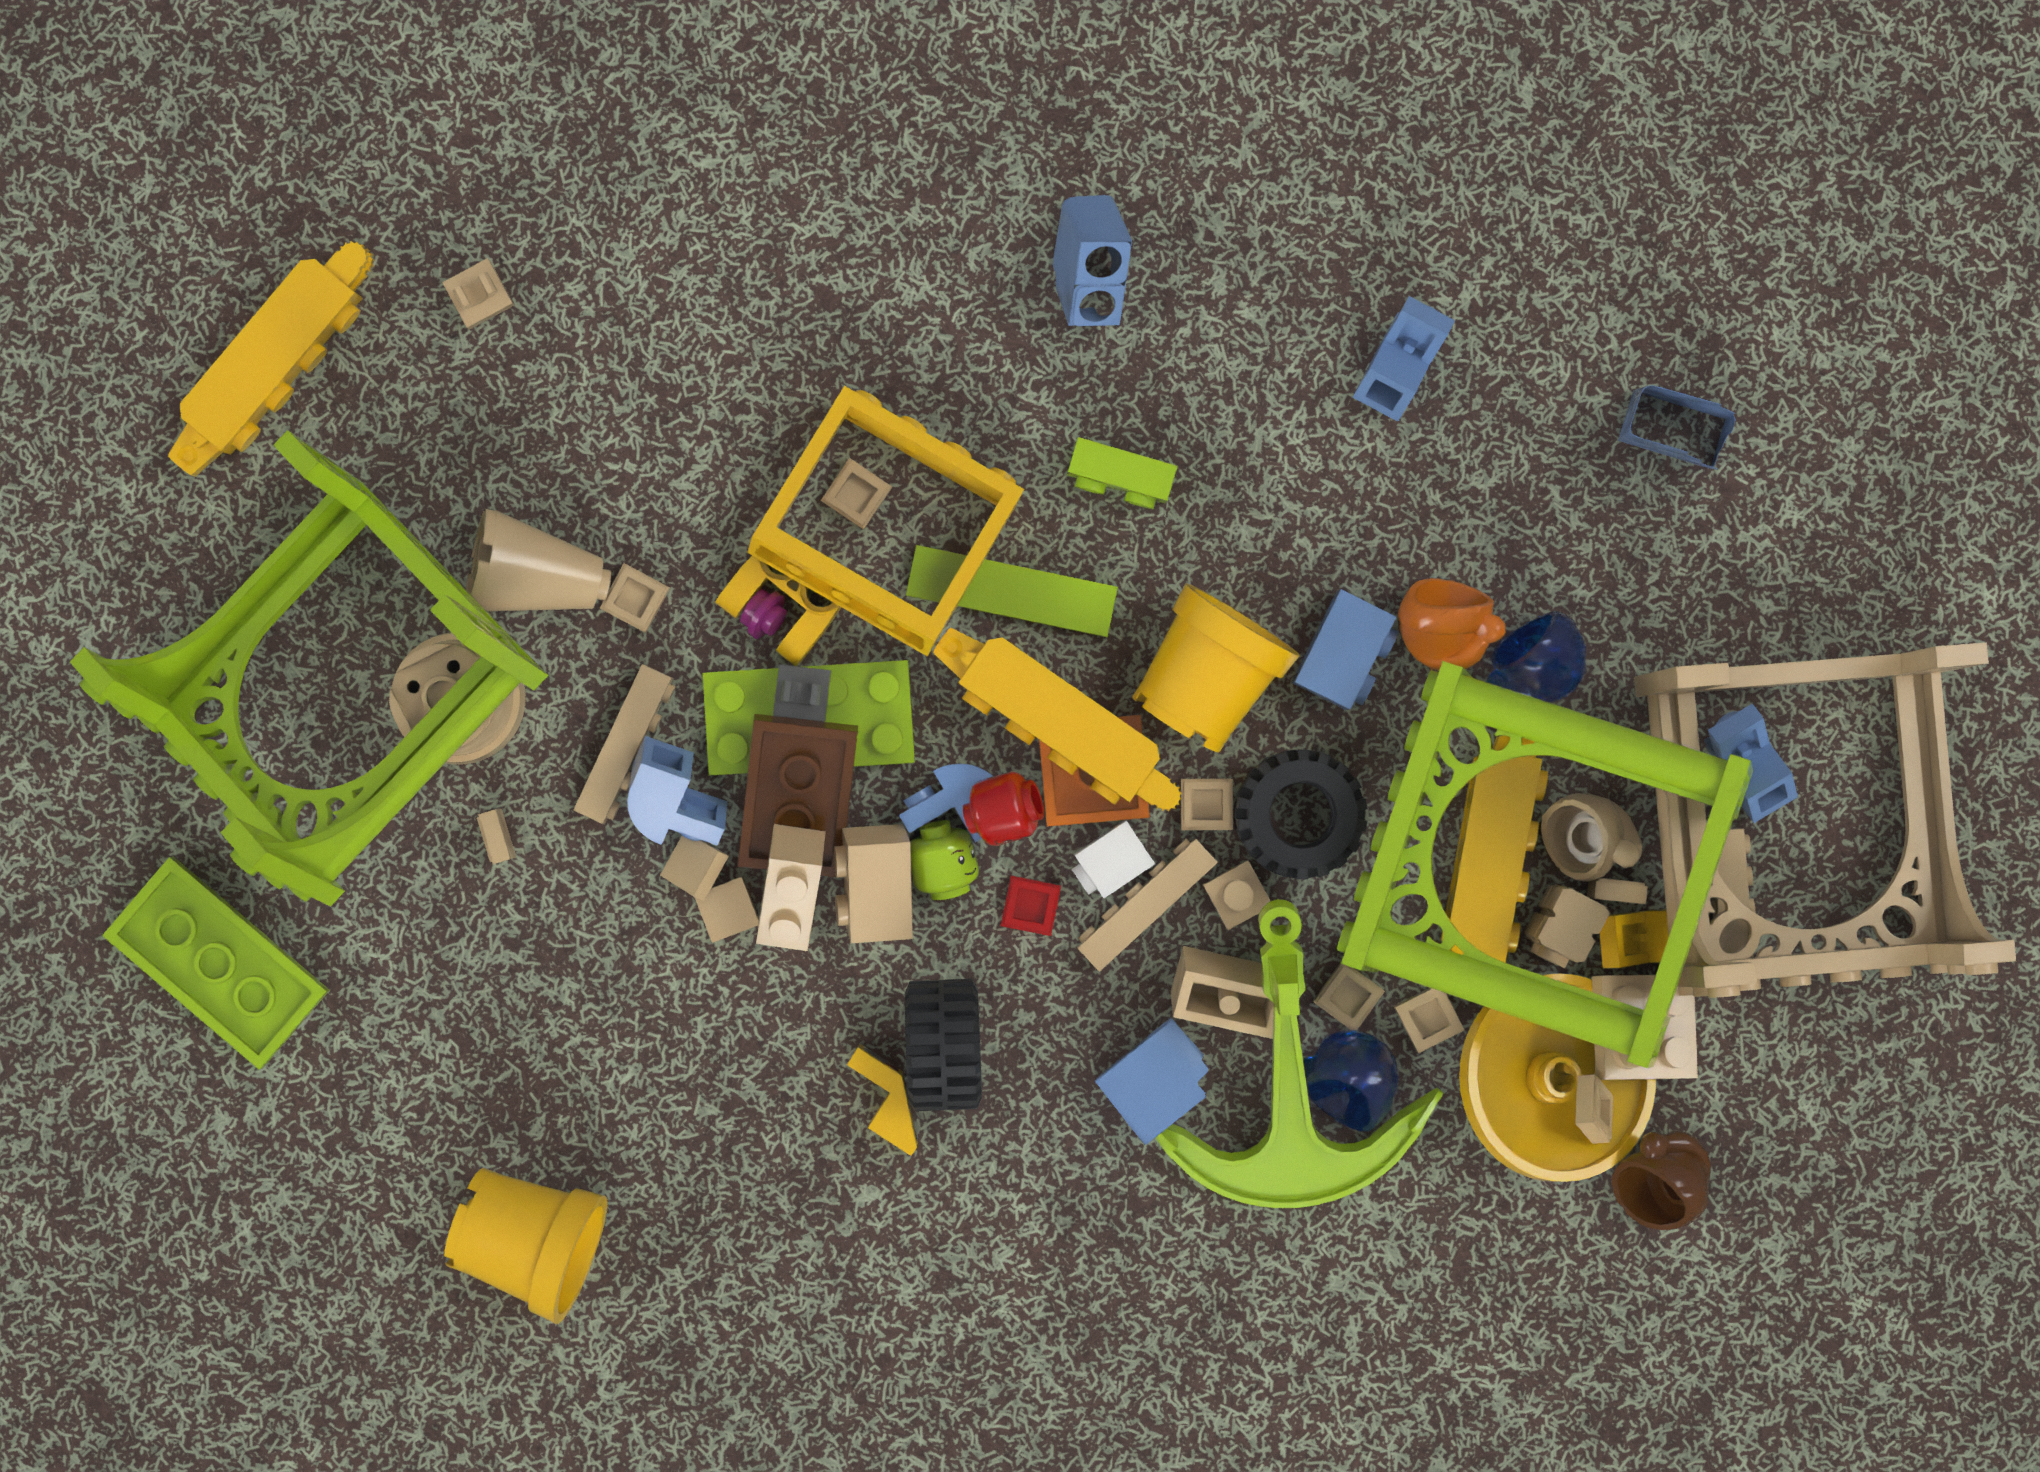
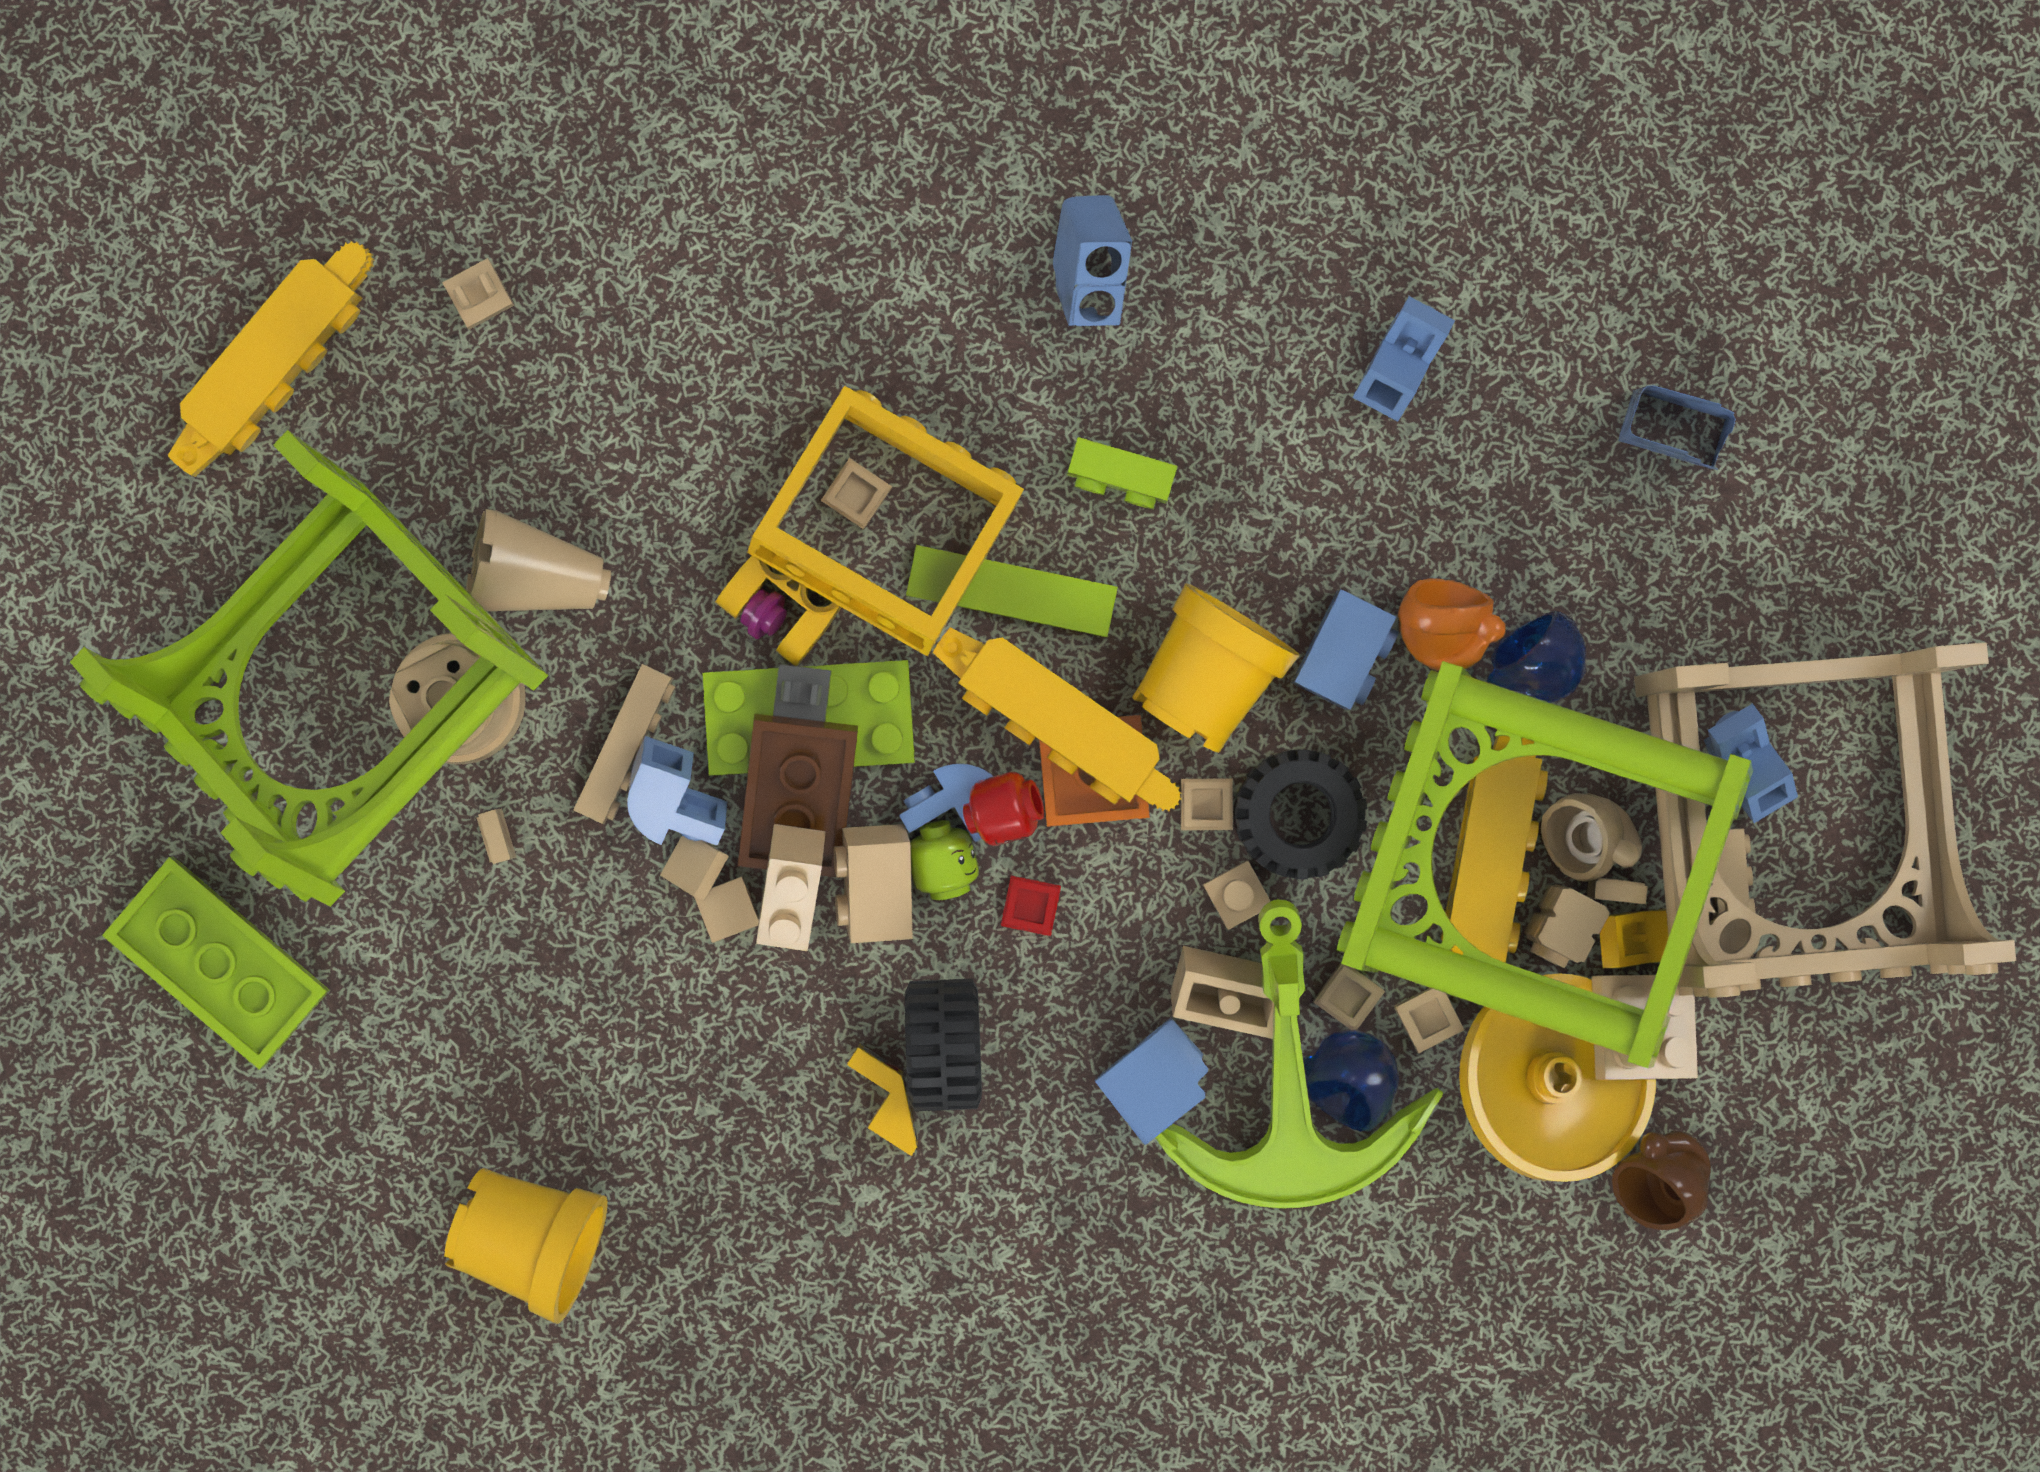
(635, 598): tan tile -> none
(1111, 860): white brick -> none
(1145, 903): tan piece -> none
(1594, 1109): tan tile -> none

